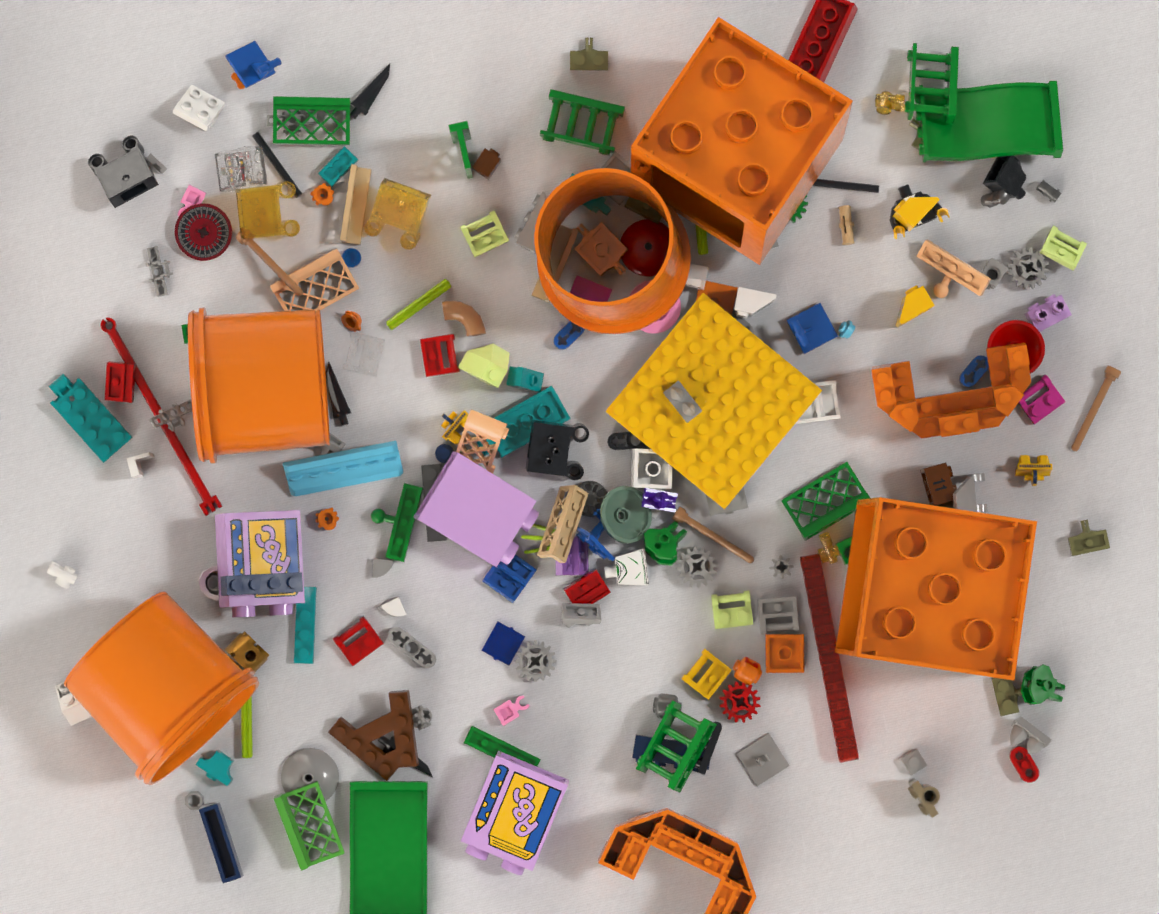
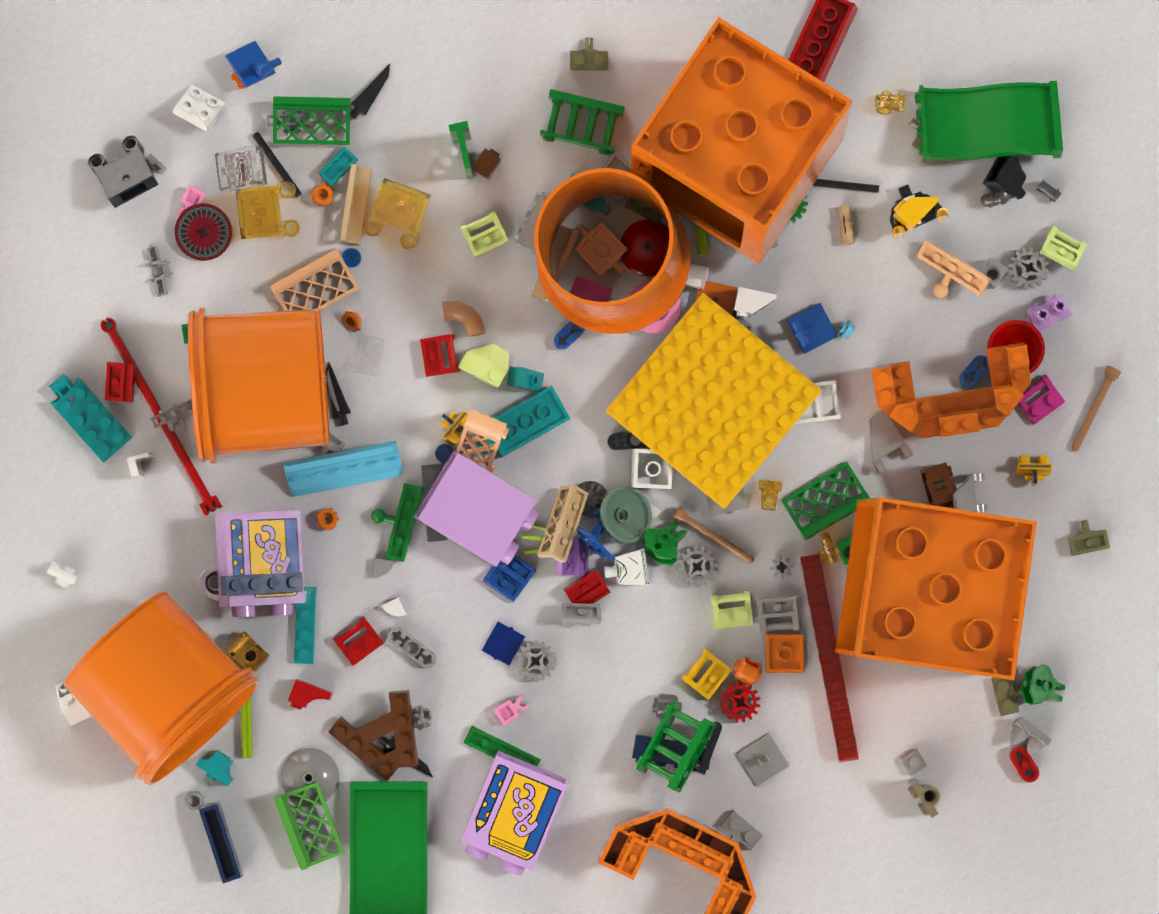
(269, 261): medium nougat piece -> none
(304, 693): none -> red arch
(418, 304): lime axle -> none
(550, 448): black piece -> none
(659, 500): dark purple hips -> none
(682, 401): light grey tile -> none
(741, 830): none -> light grey plate
(770, 490): none -> clear yellow plate
(885, 439): none -> light grey flag
(913, 304): yellow slope -> none
(949, 76): green fence -> none

